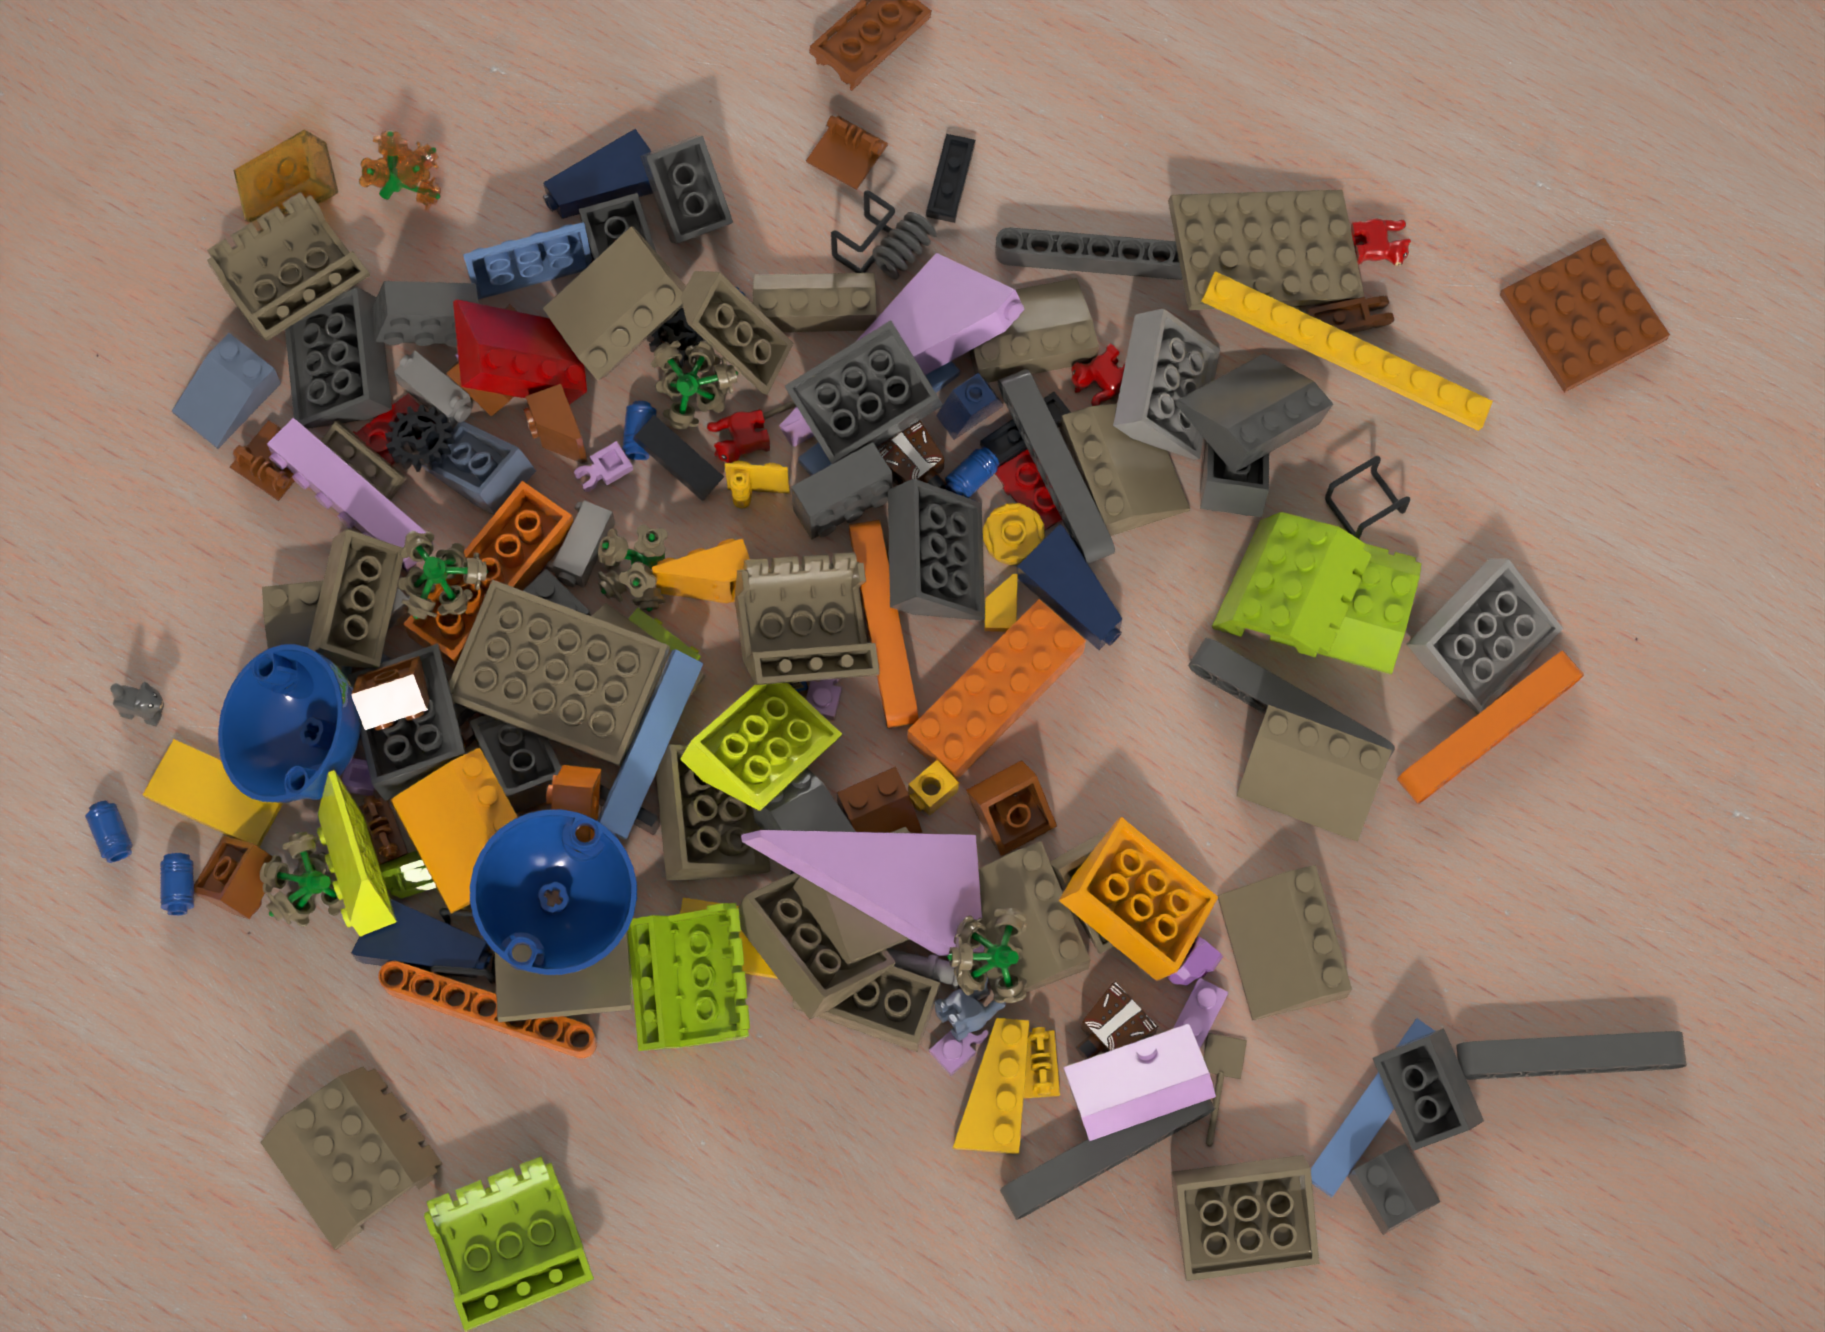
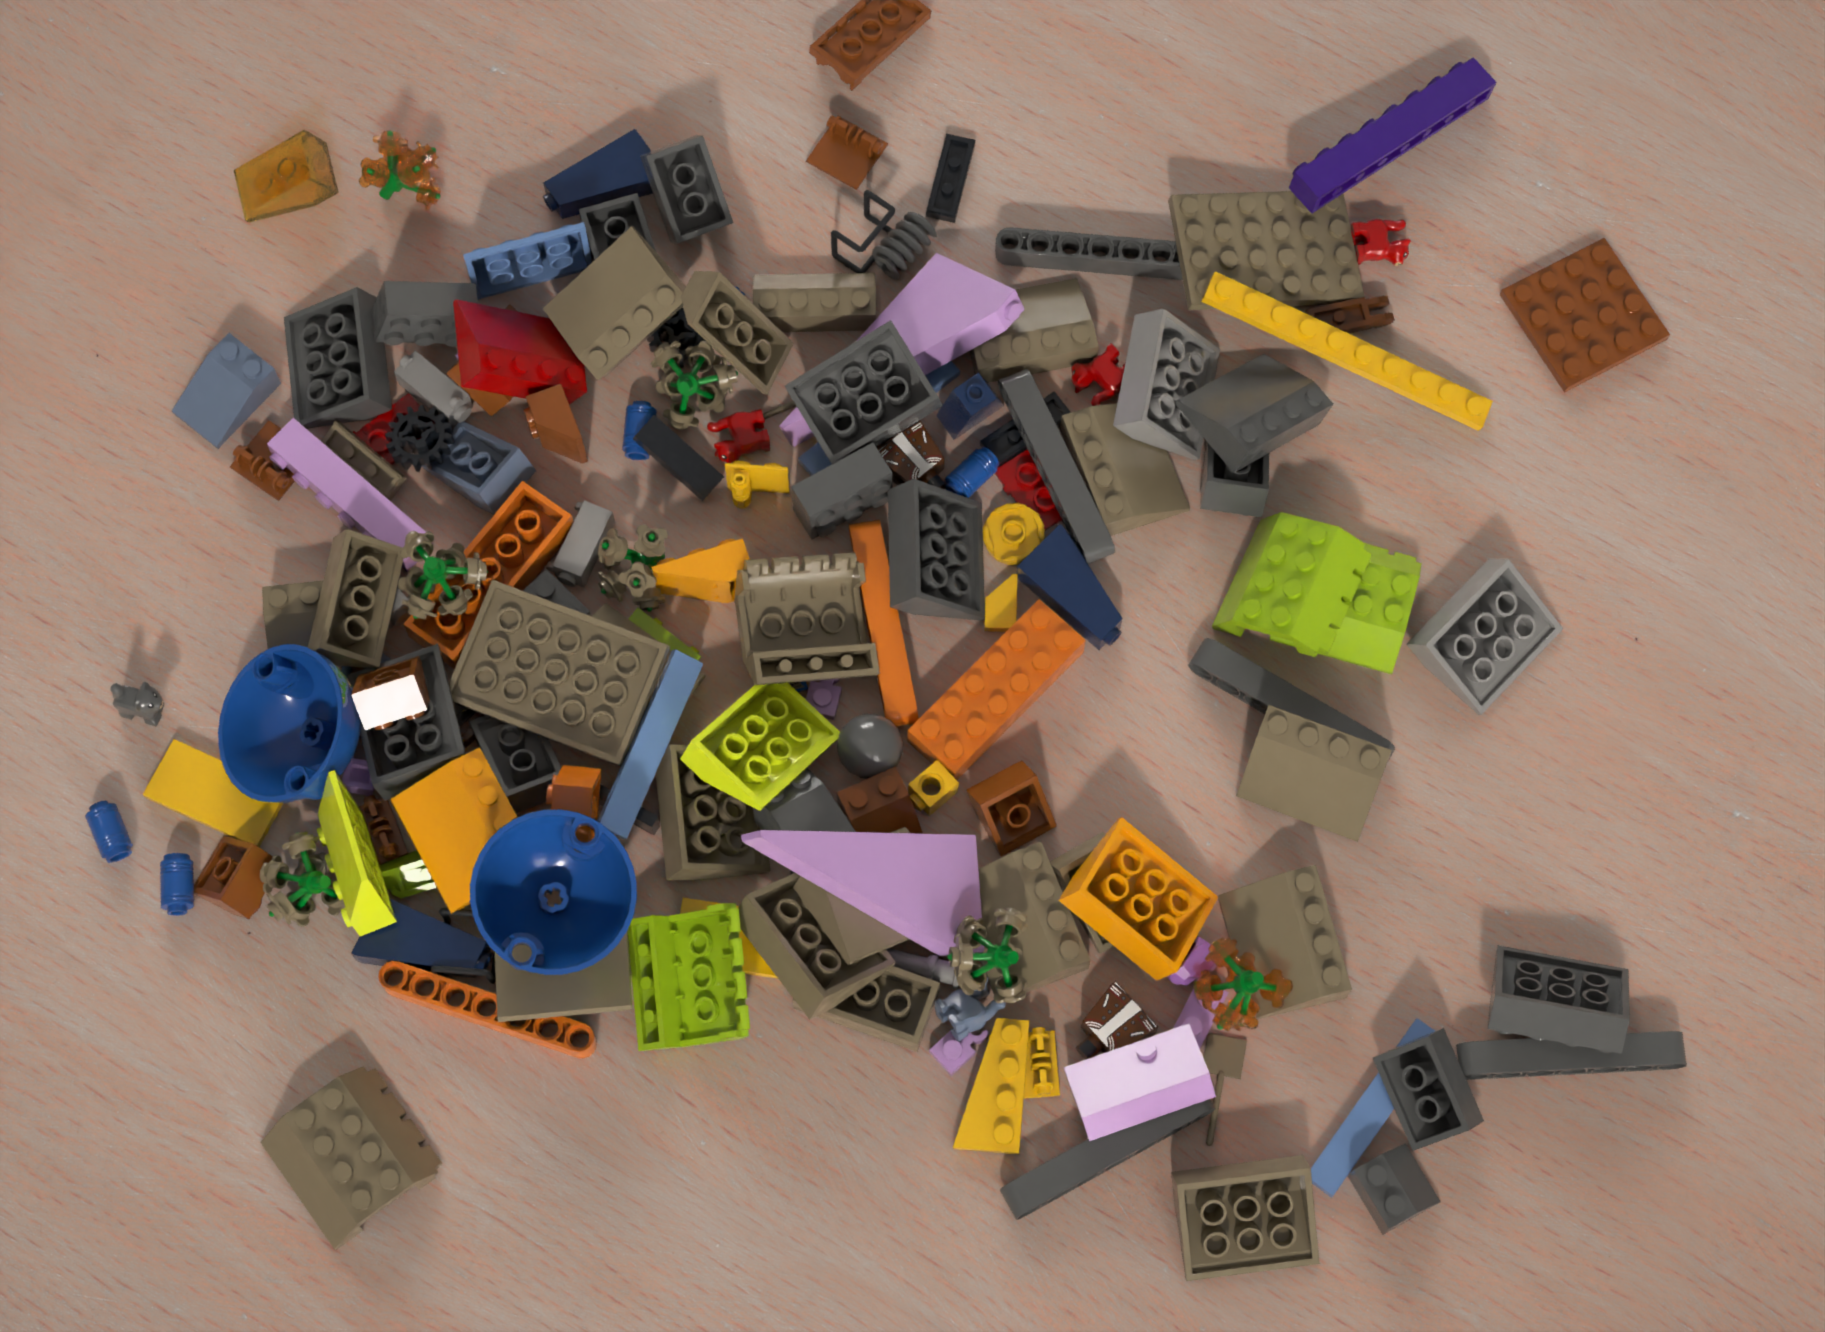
(285, 266): dark tan slope -> none
(507, 1243): lime slope -> none
(607, 465): lavender plate -> none
(869, 745): none -> dark grey piece
(1244, 980): none -> clear orange plant
(1391, 134): none -> dark purple brick
(1400, 505): black piece -> none
(1490, 727): orange beam -> none
(1559, 1000): none -> dark grey slope

